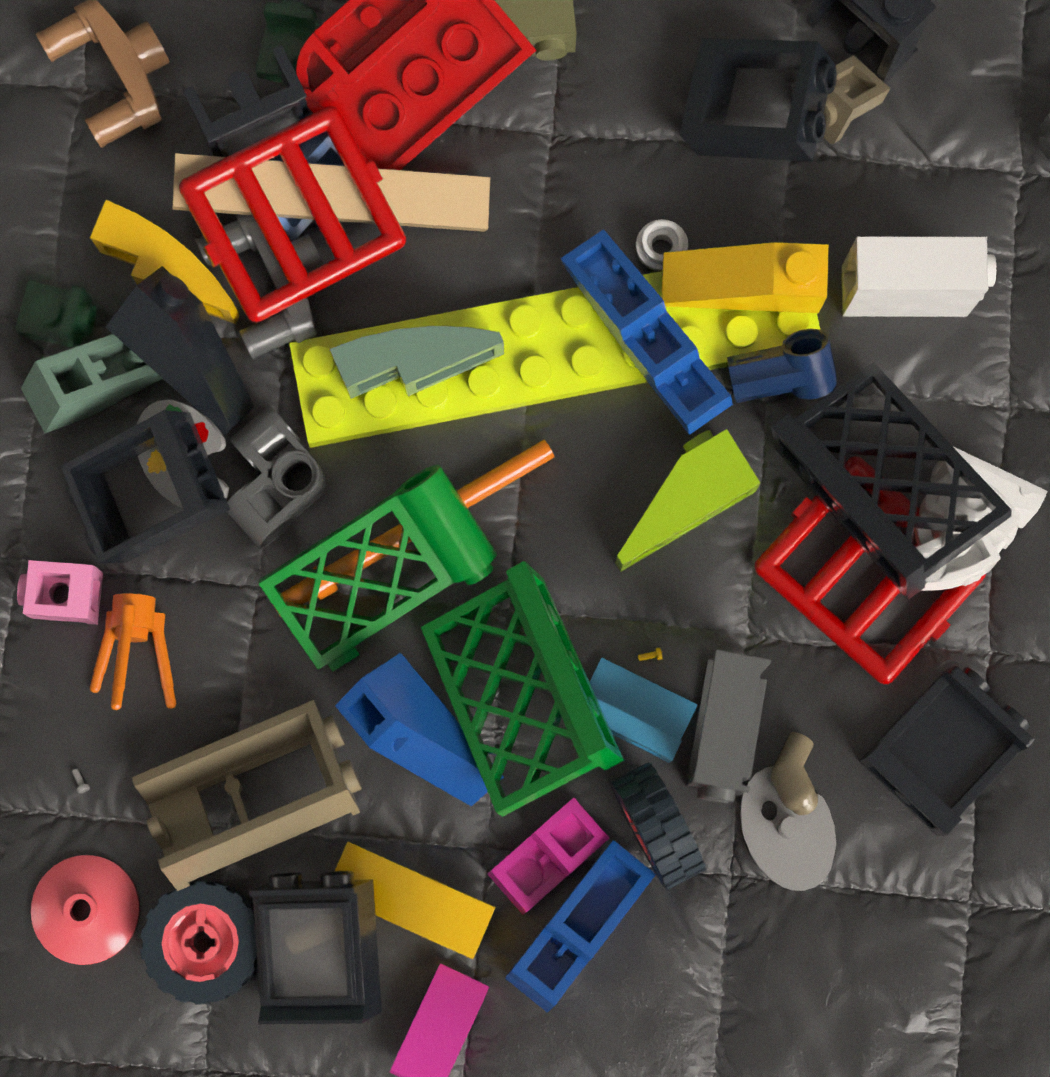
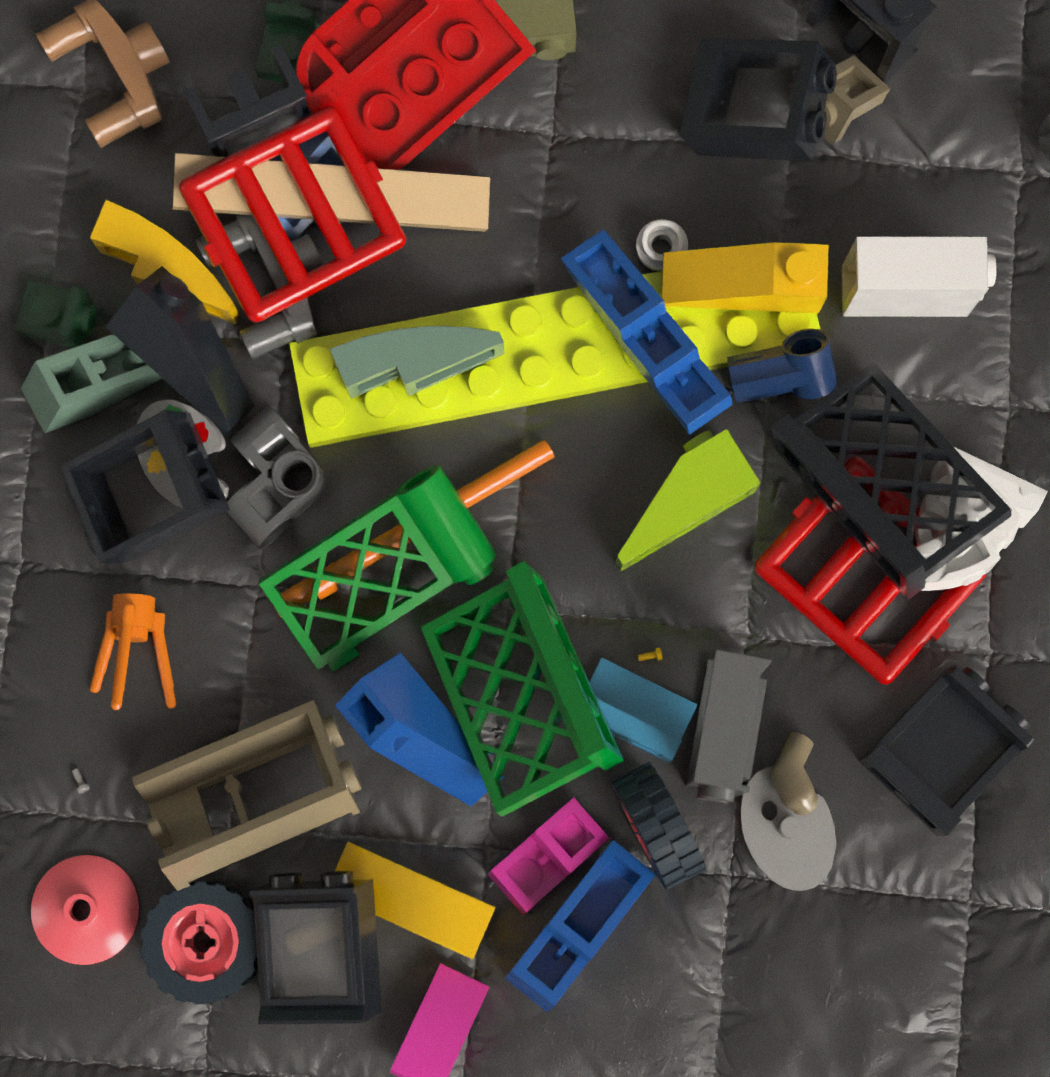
(42, 578): bright pink brick -> none

